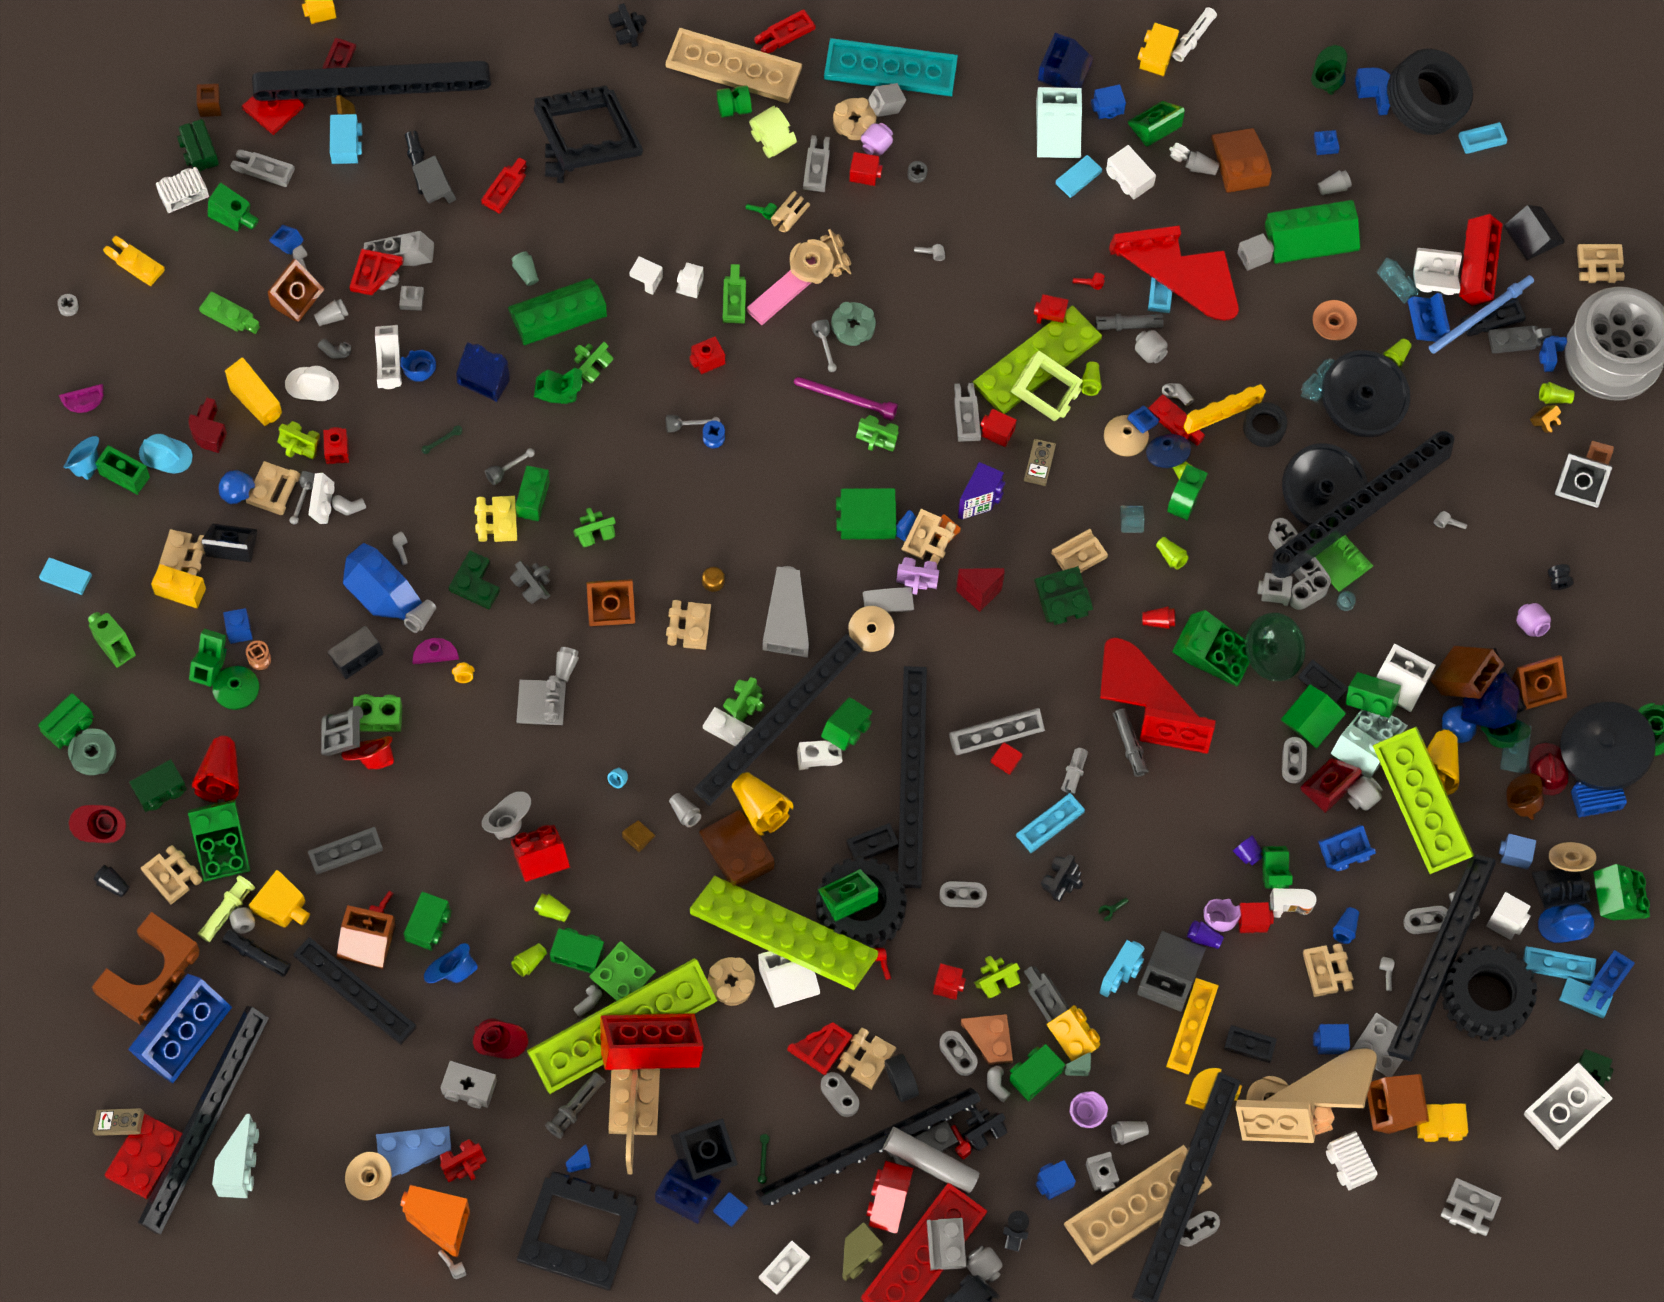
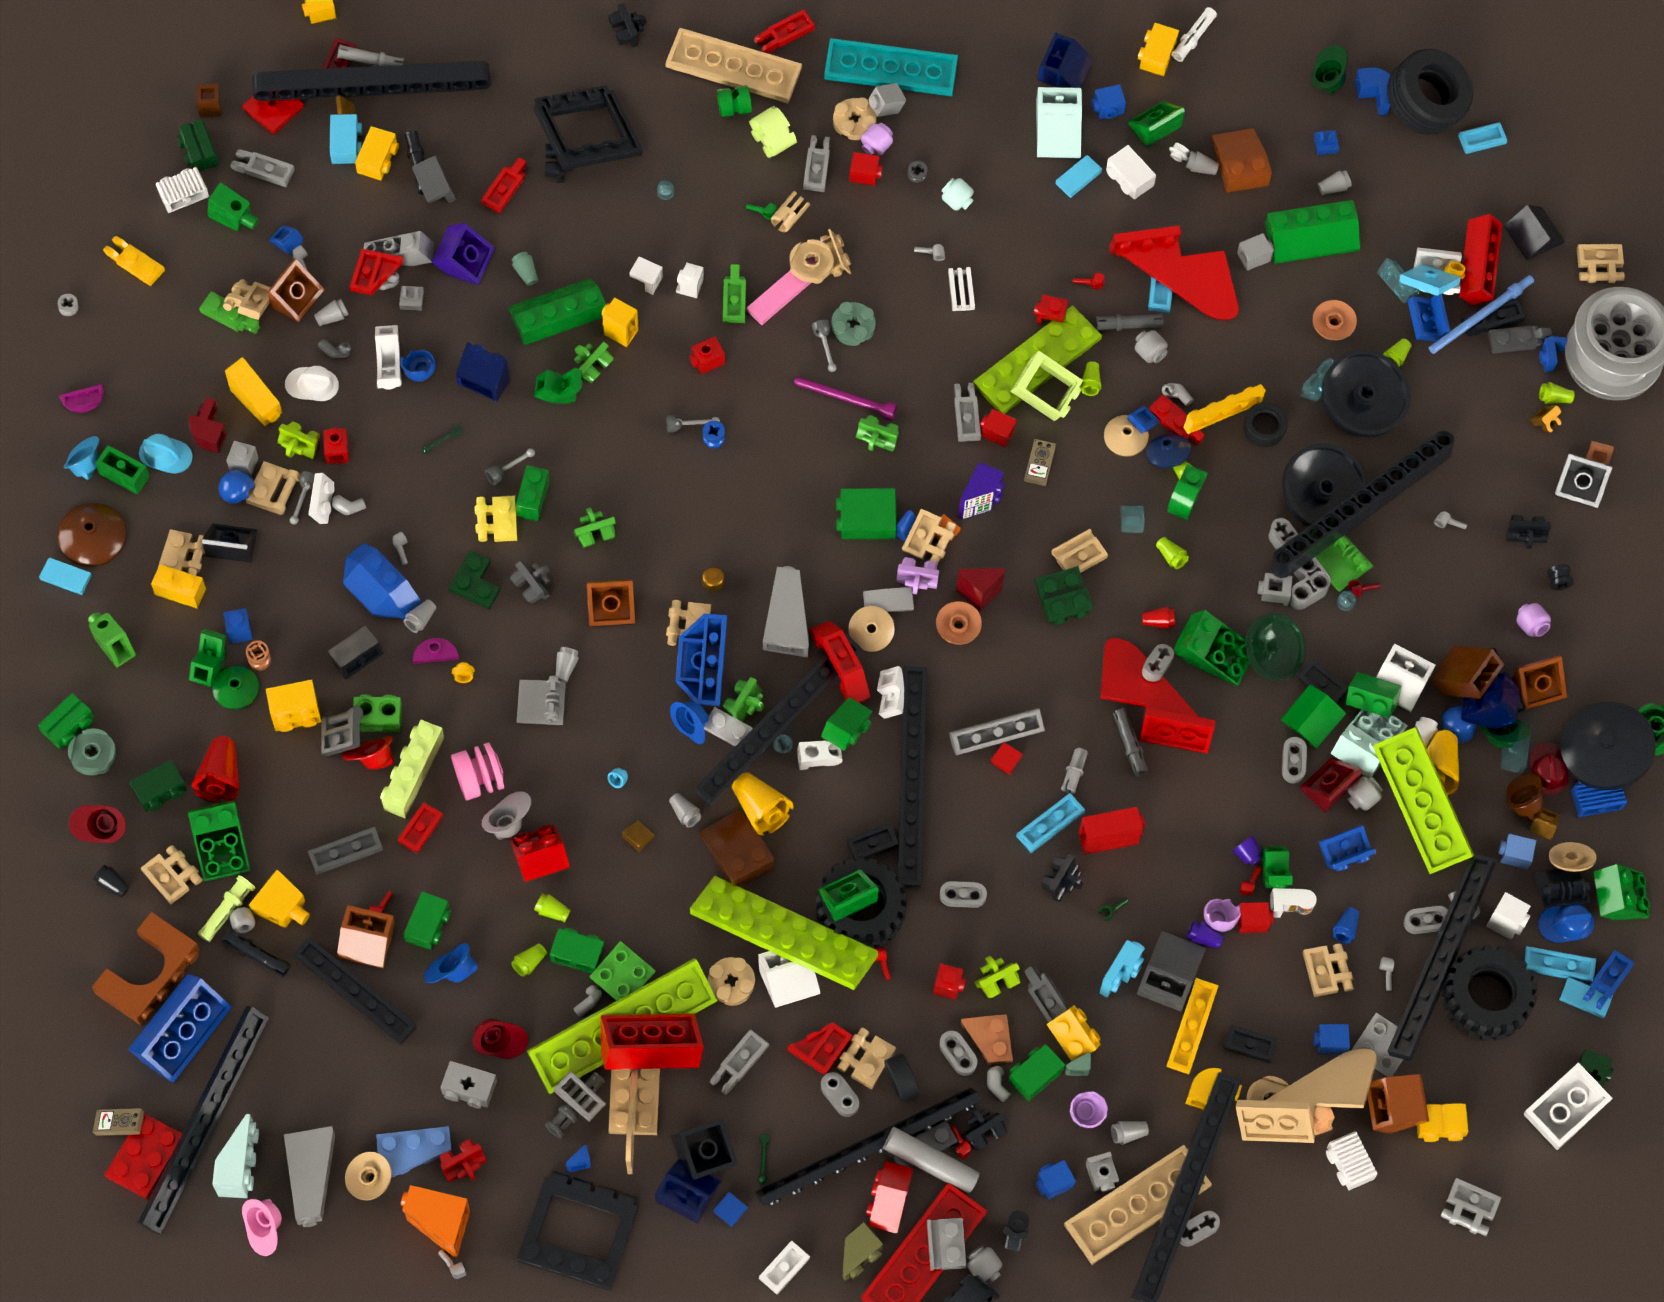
(96, 545): none -> reddish brown dish
(242, 458): none -> light grey brick
(253, 303): none -> tan plate
(261, 1224): none -> bright pink piece
(293, 706): none -> yellow brick
(309, 1170): none -> light grey slope
(367, 57): none -> light grey pin
(376, 153): none -> yellow brick
(413, 768): none -> yellowish green brick
(420, 828): none -> red plate
(463, 253): none -> dark purple slope
(477, 771): none -> bright pink wheel
(565, 1083): none -> light grey slope
(620, 322): none -> yellow brick
(664, 192): none -> clear light blue hinge
(690, 720): none -> blue piece
(702, 659): none -> blue wedge
(740, 1060): none -> light grey hinge
(787, 742): none -> clear light blue hinge
(844, 660): none -> red slope
(892, 690): none -> white slope
(957, 194): none -> light aqua head
(960, 273): none -> white tile
(962, 614): none -> nougat dish
(1111, 830): none -> red brick
(1161, 664): none -> light grey beam
(1248, 887): none -> red hand
(1357, 587): none -> dark red hand
(1427, 729): none -> white cone
(1430, 279): none -> medium azure plate
(1456, 269): none -> yellow plate
(1528, 531): none -> black hips
(1545, 823): none -> pearl gold slope

